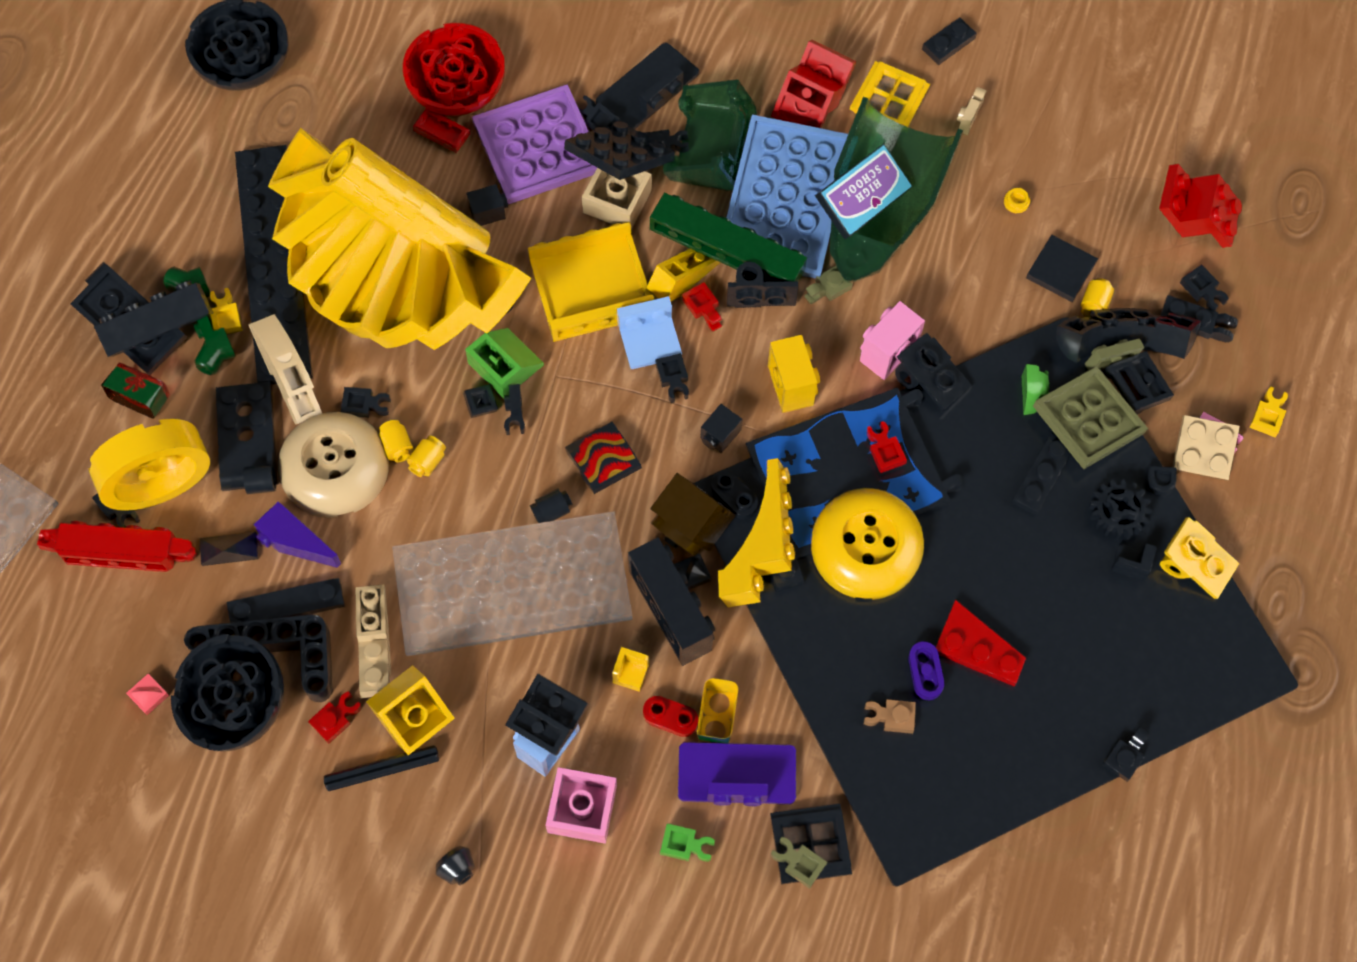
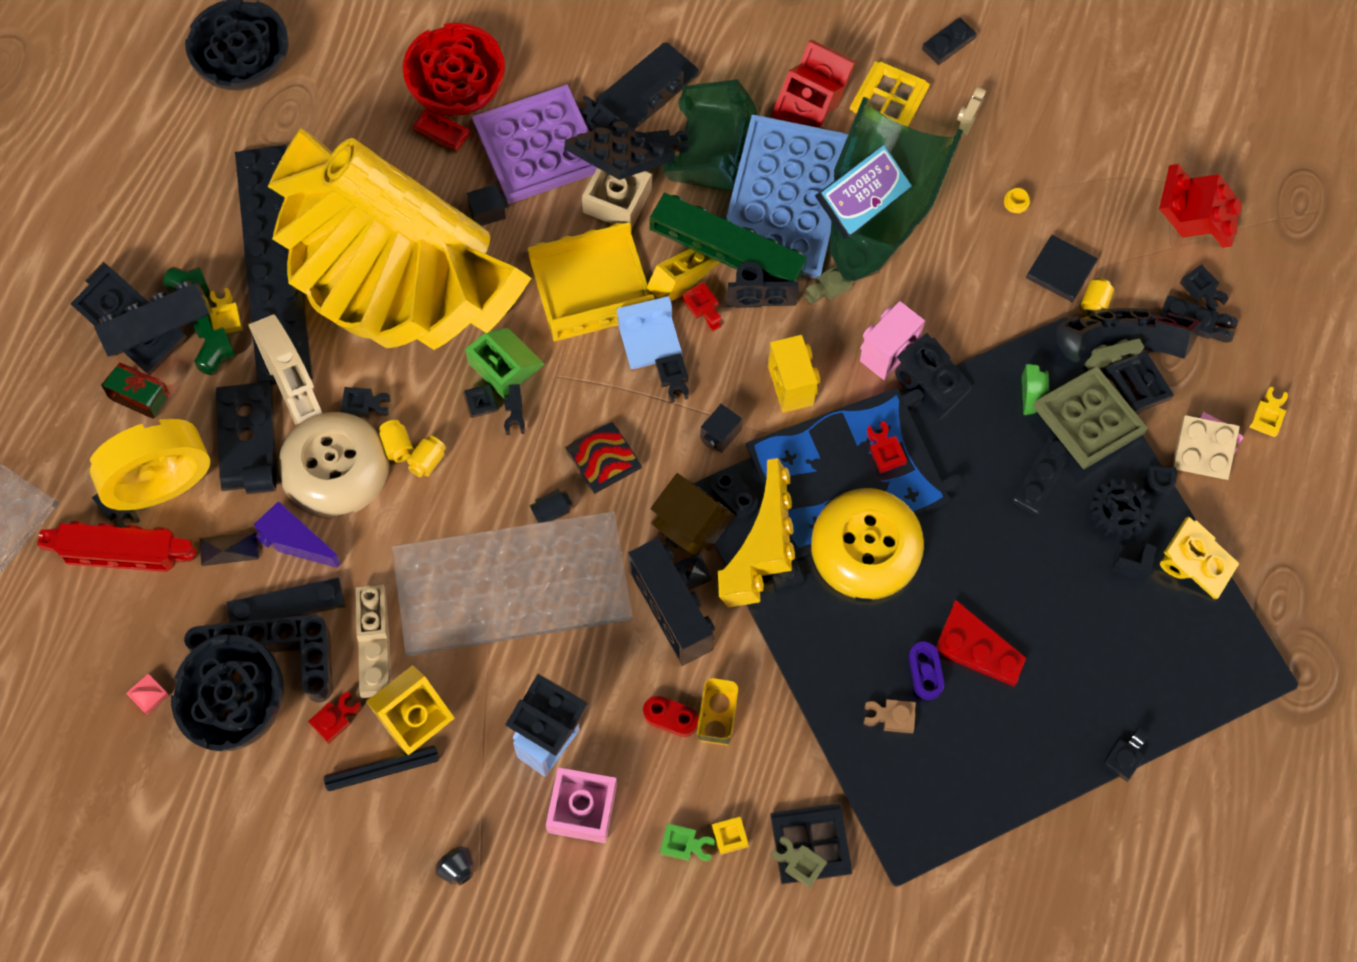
(630, 669): yellow panel -> none
(730, 835): none -> yellow plate
(737, 773): dark purple bracket -> none

